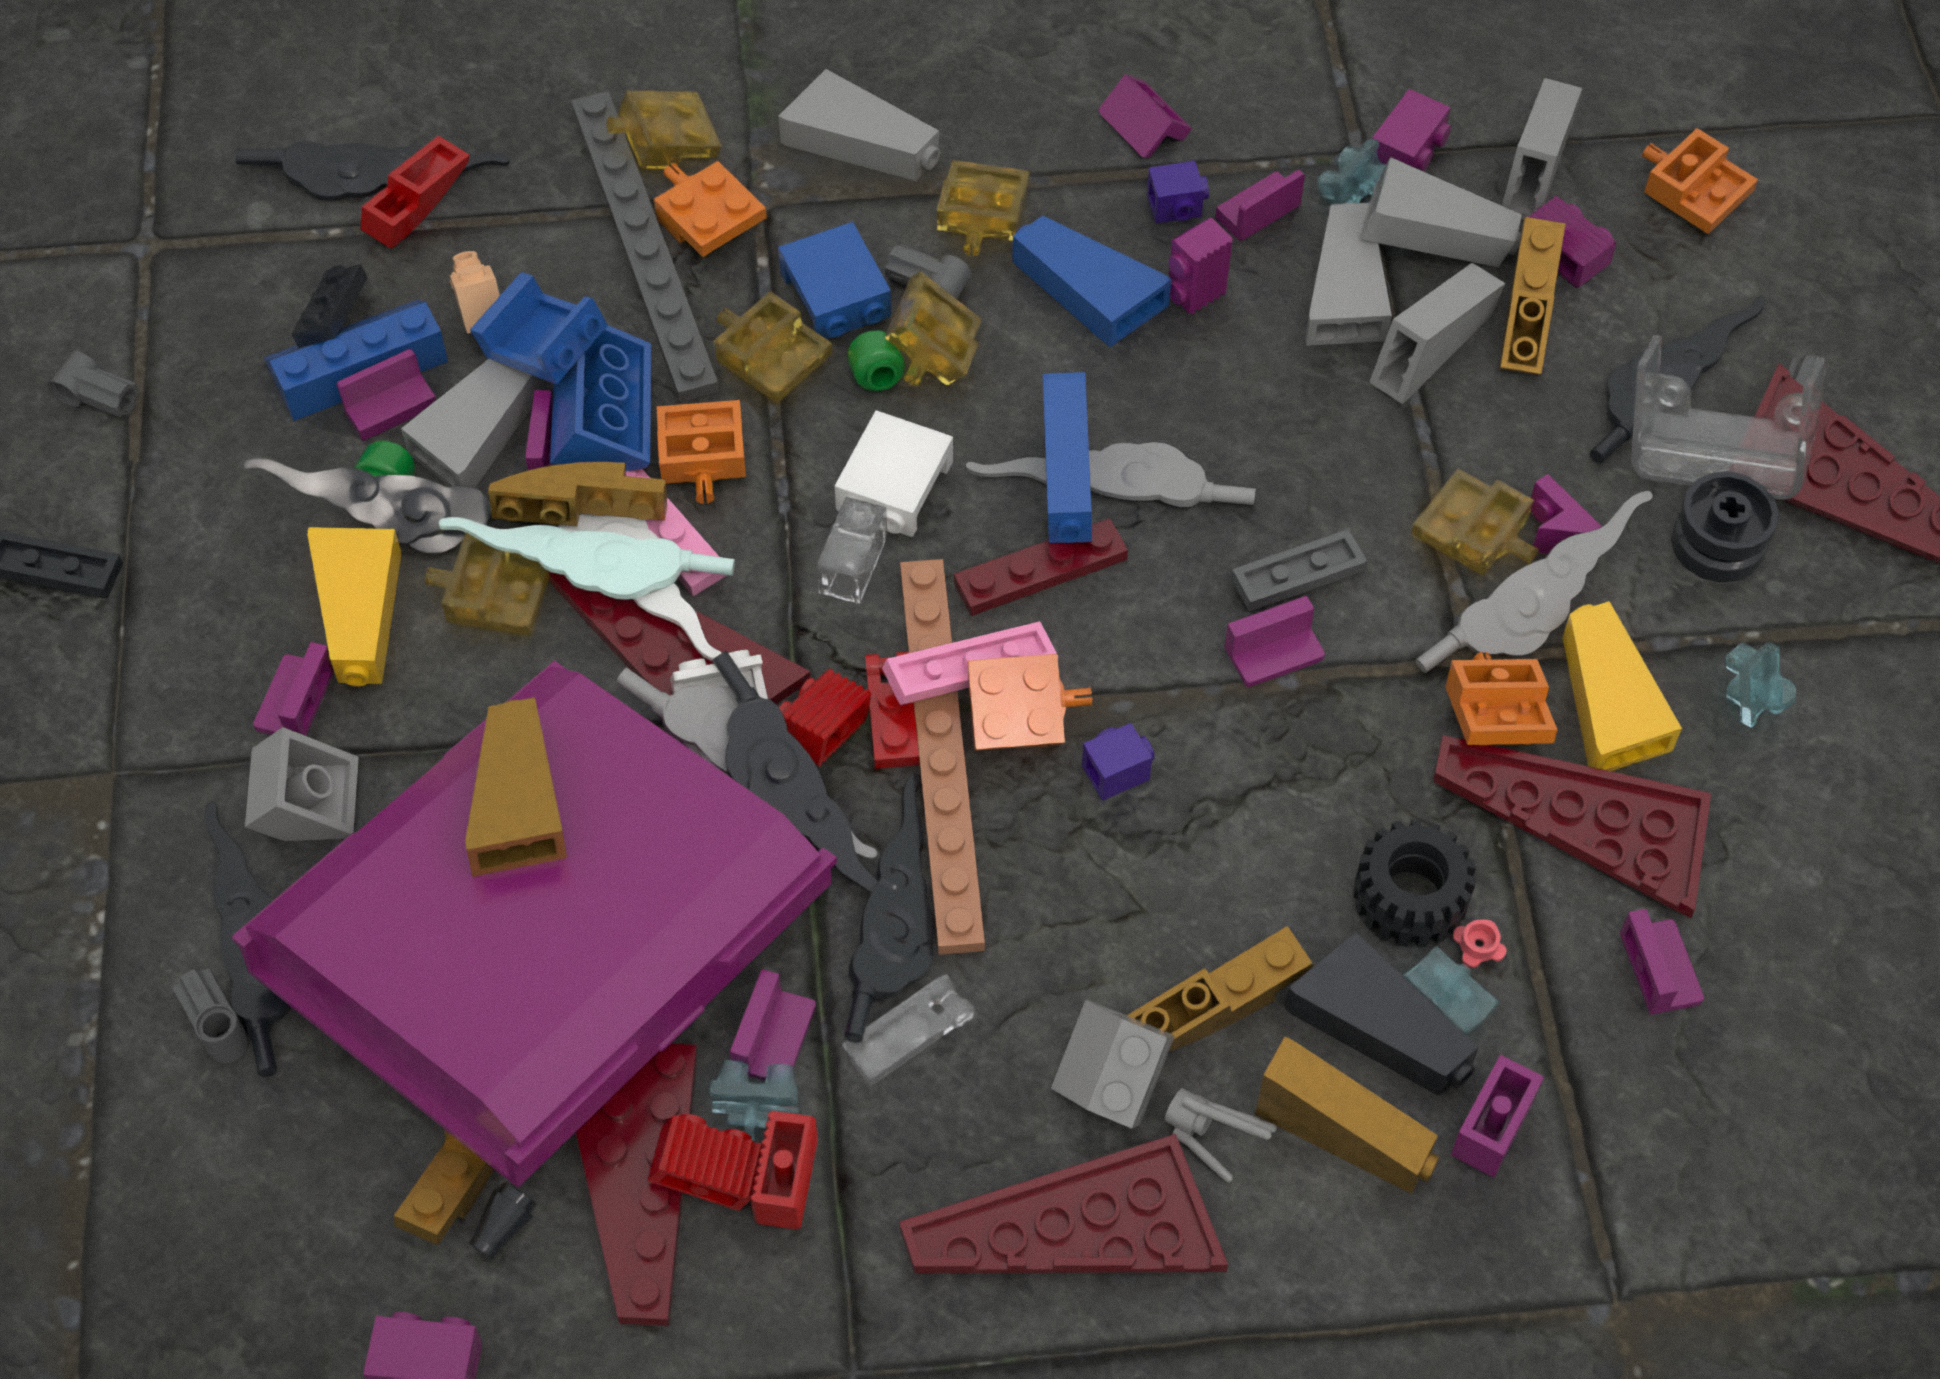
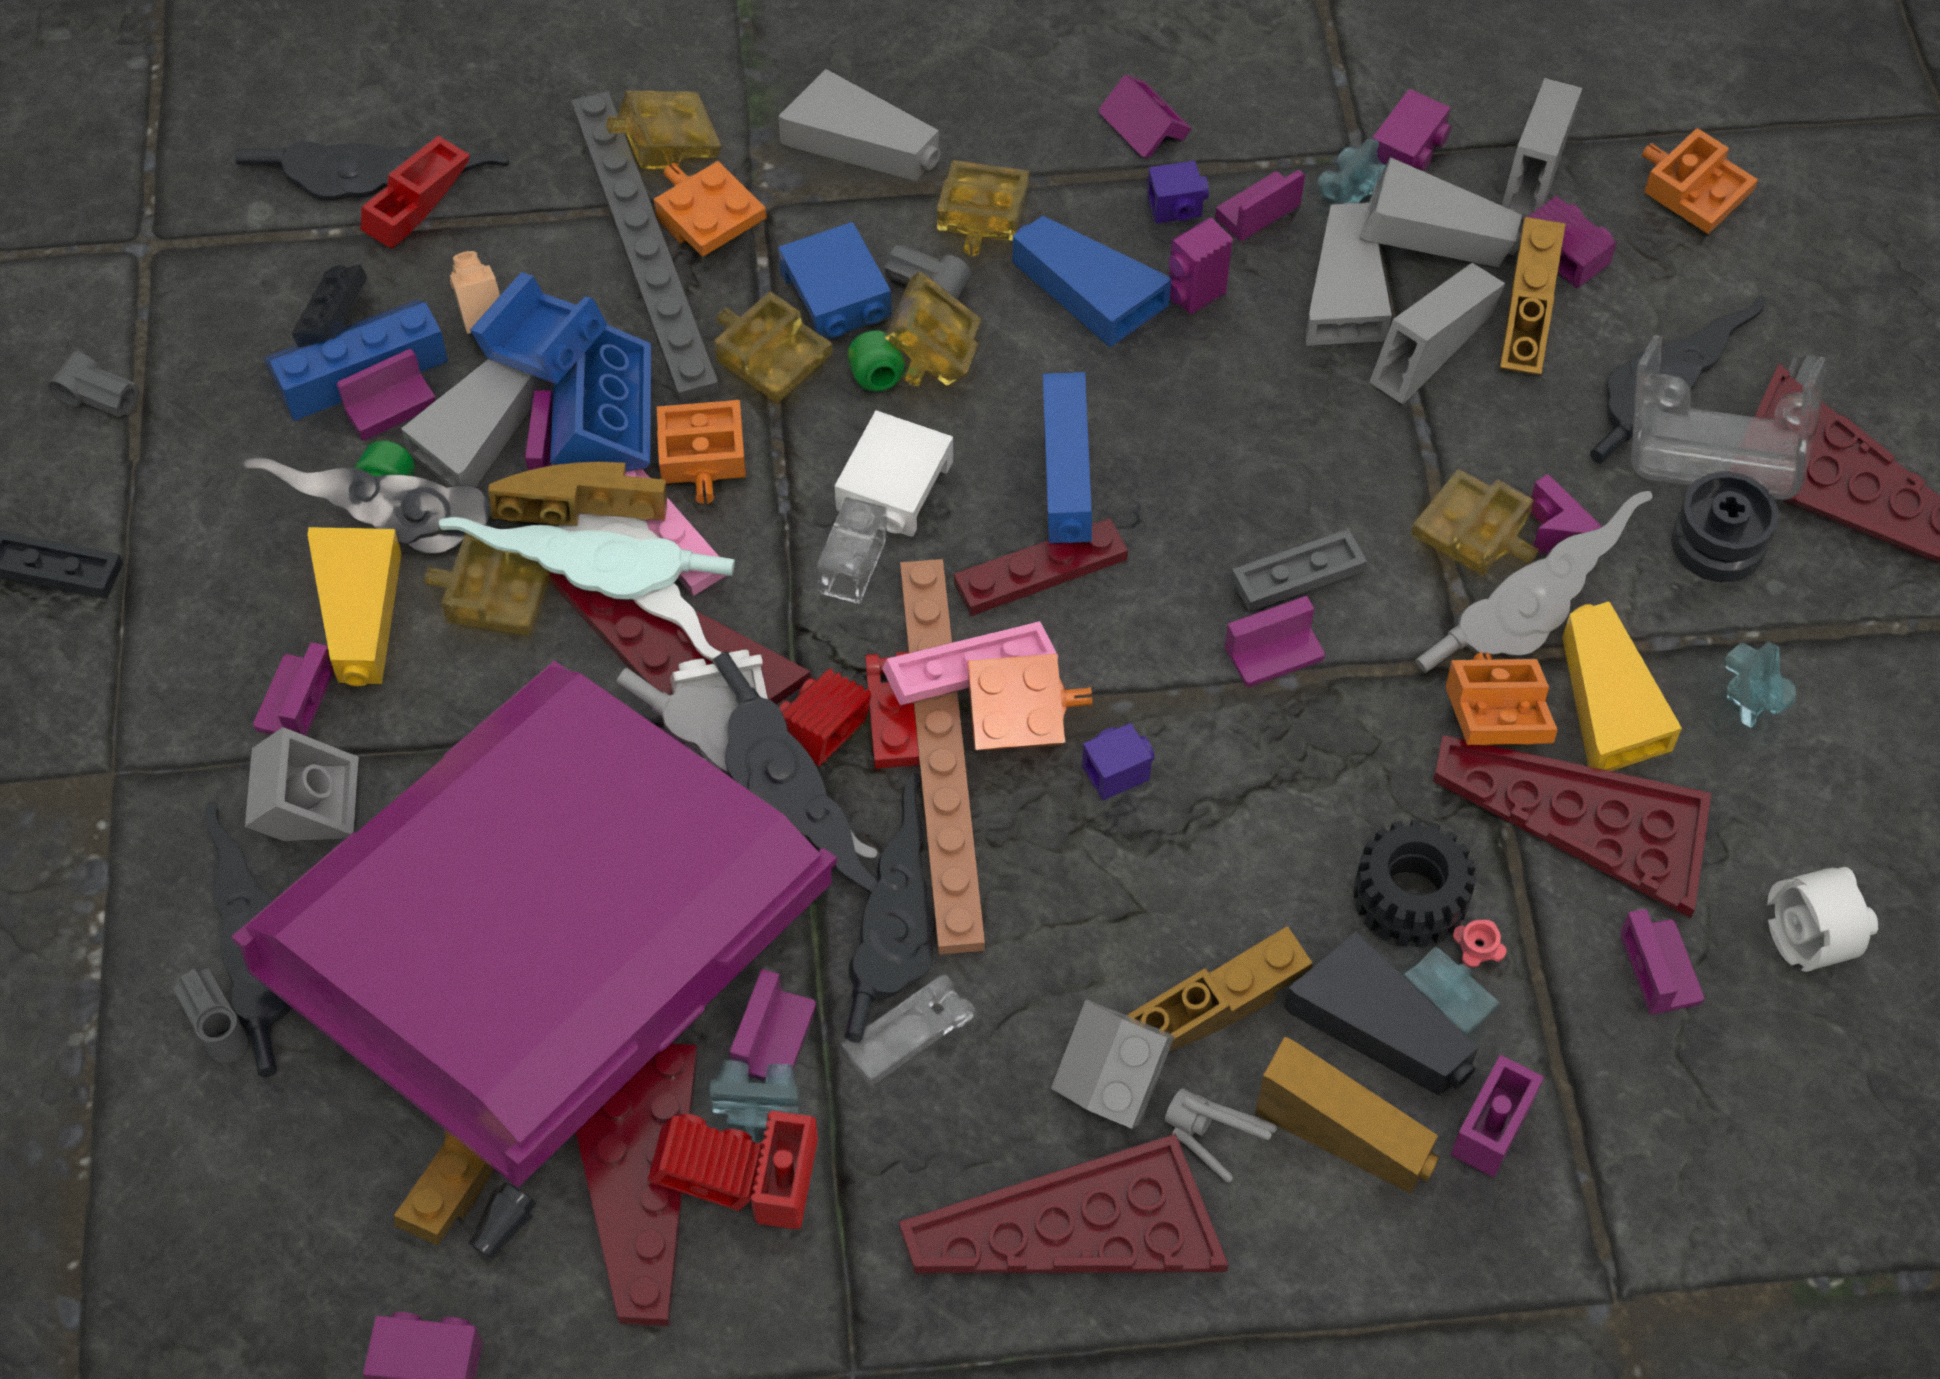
(514, 799): pearl gold slope -> none
(1134, 473): light grey piece -> none
(1820, 918): none -> white brick

